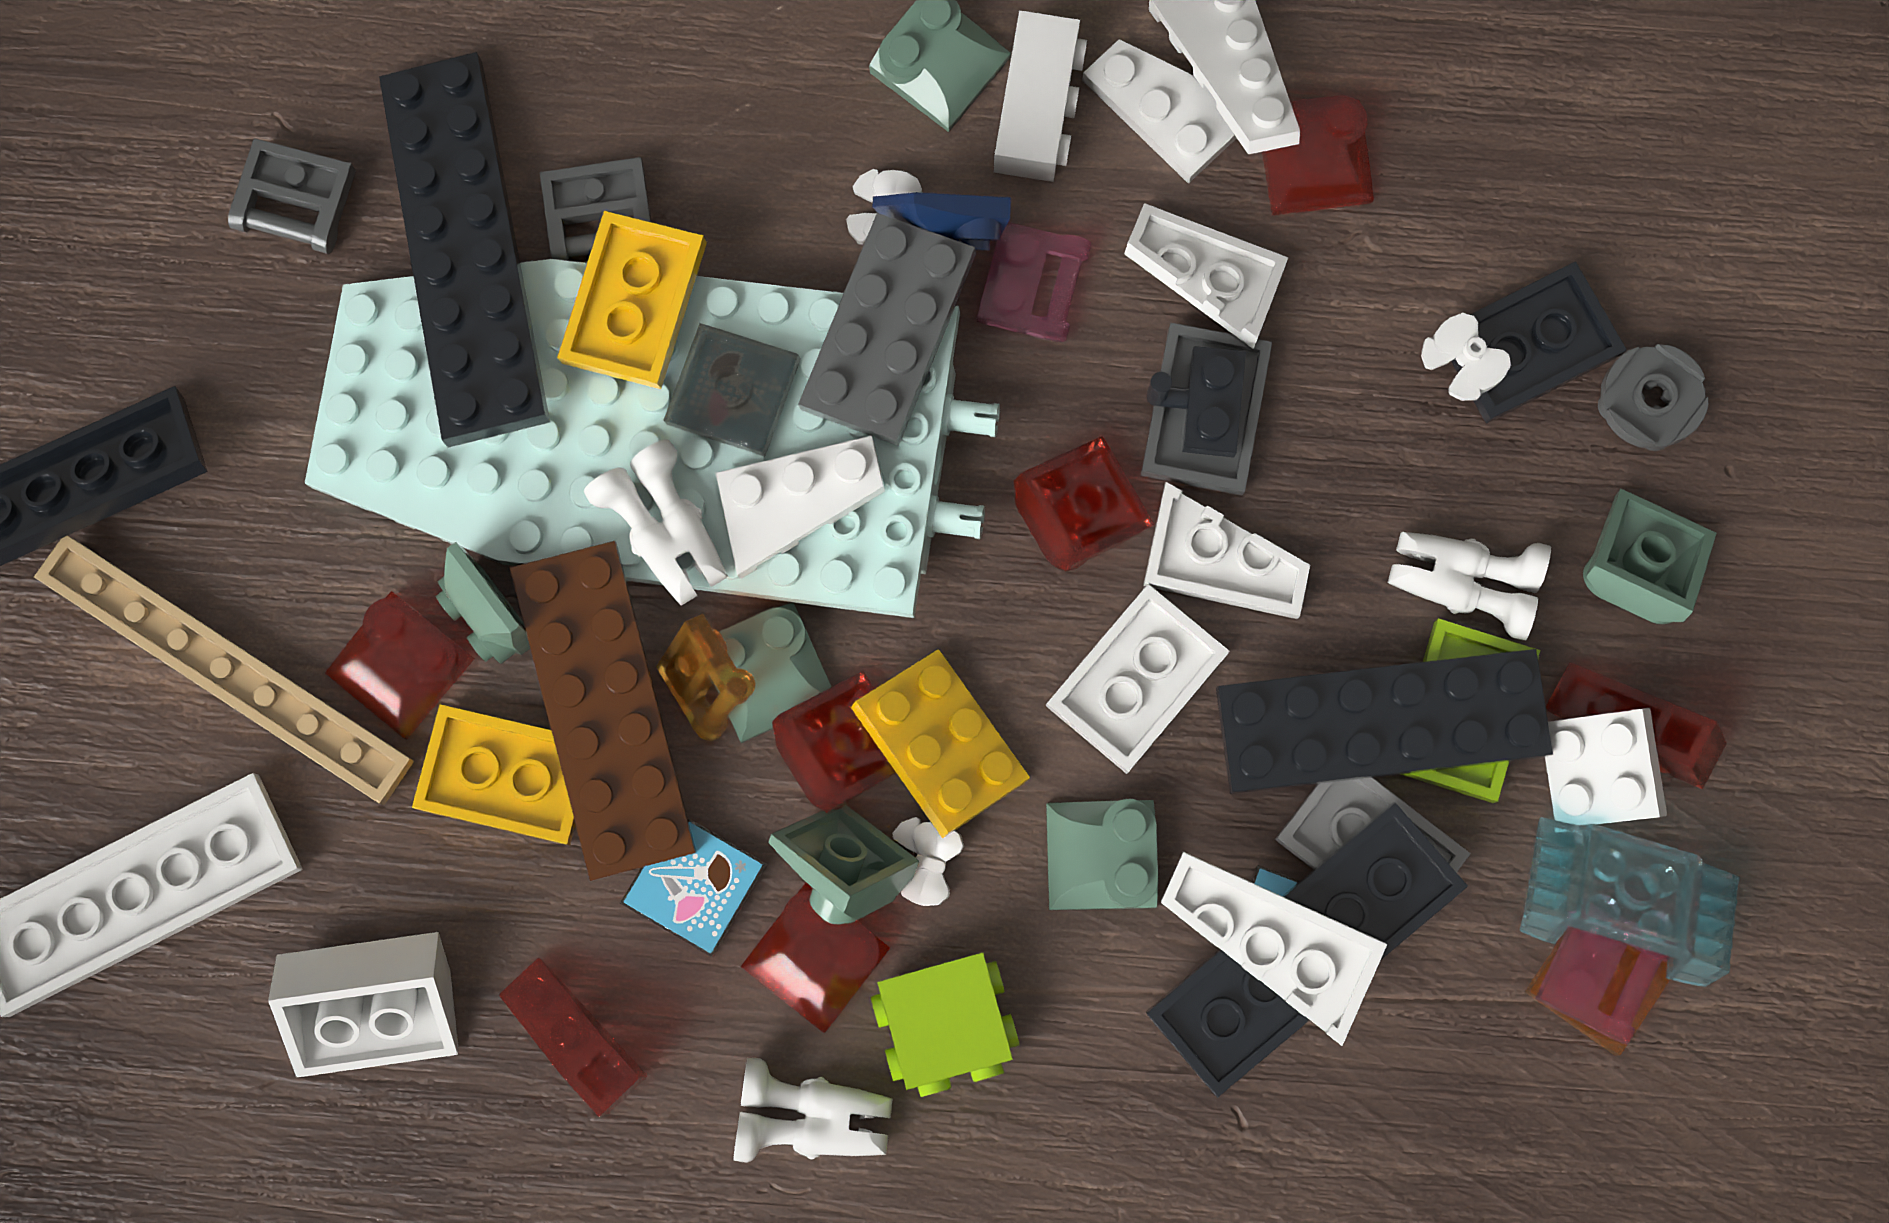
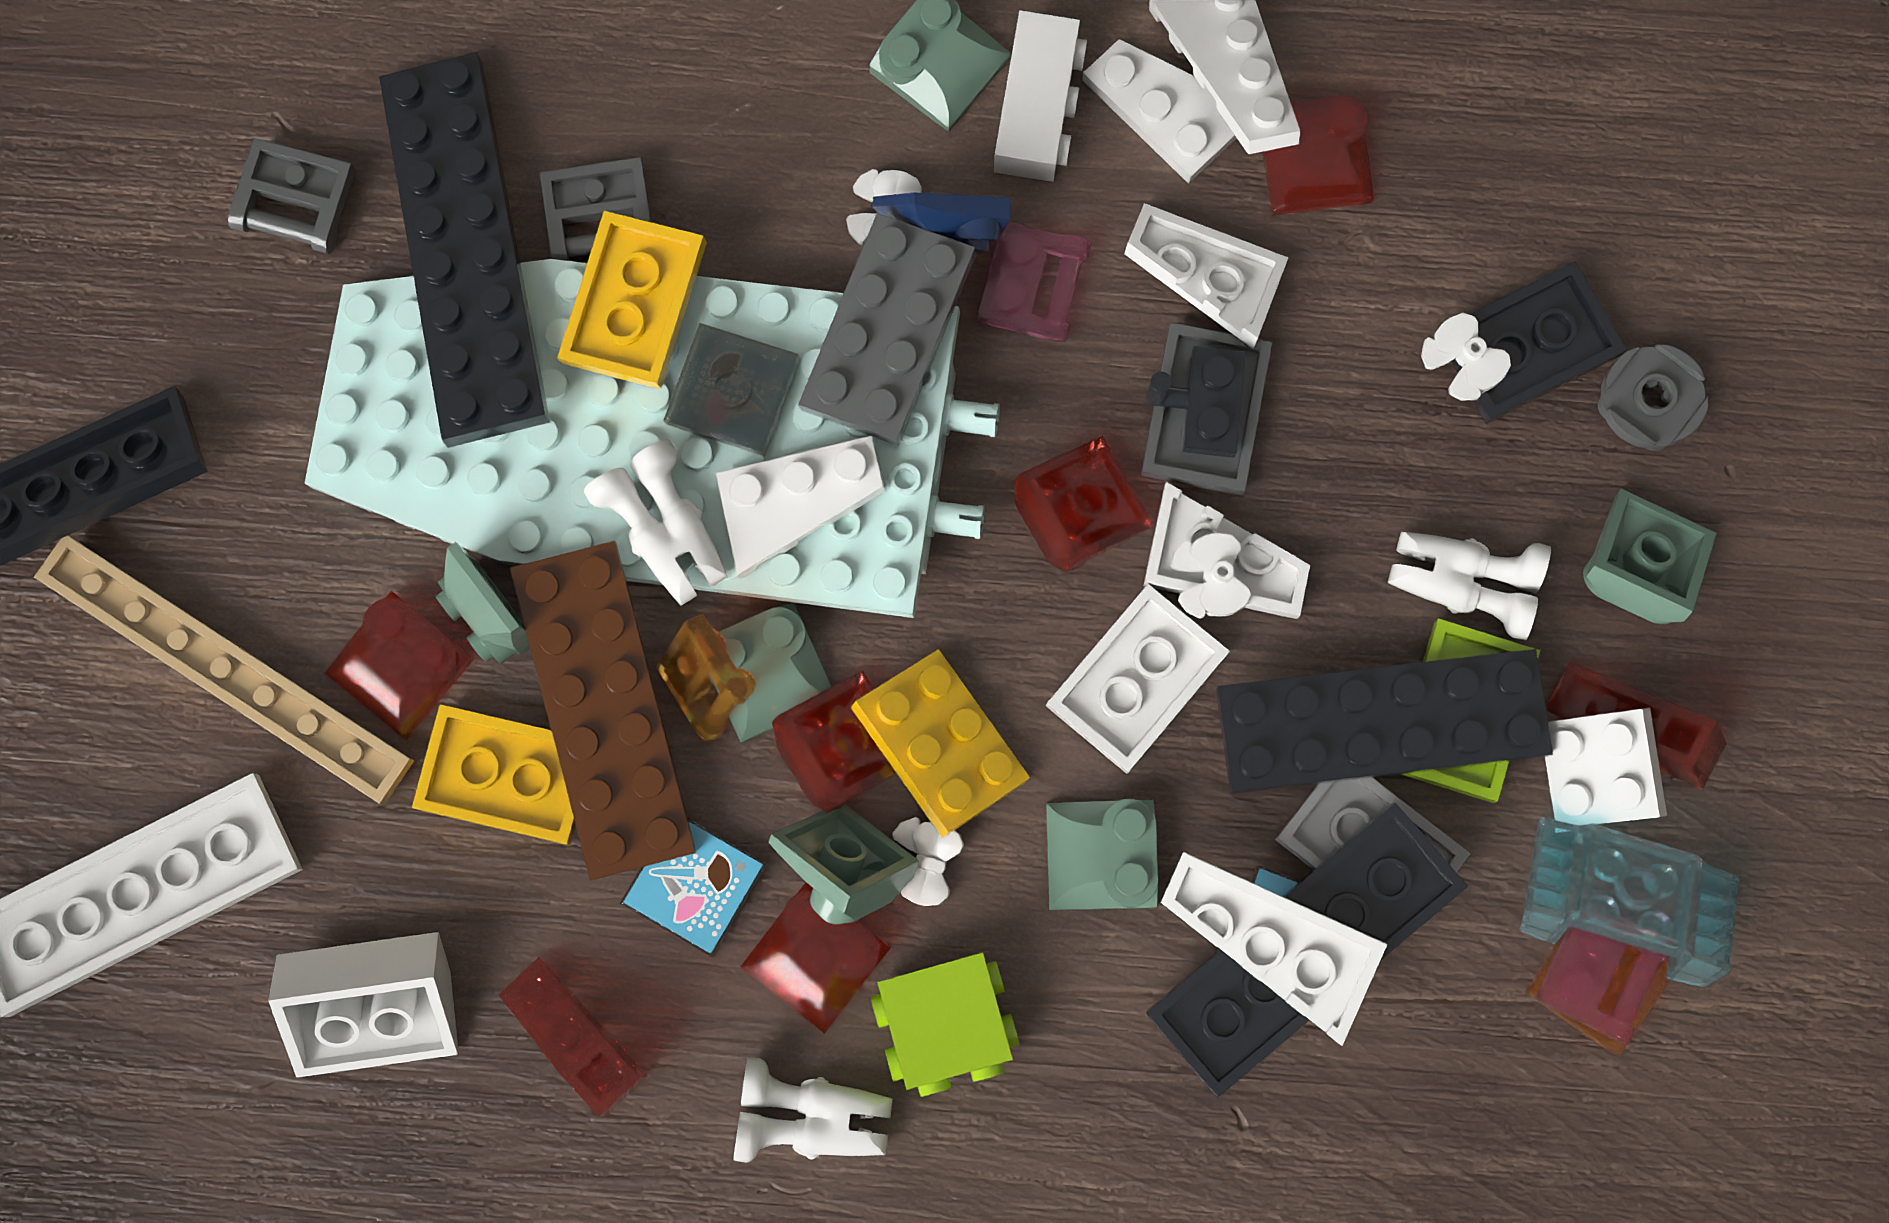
(1221, 591): none -> white piece

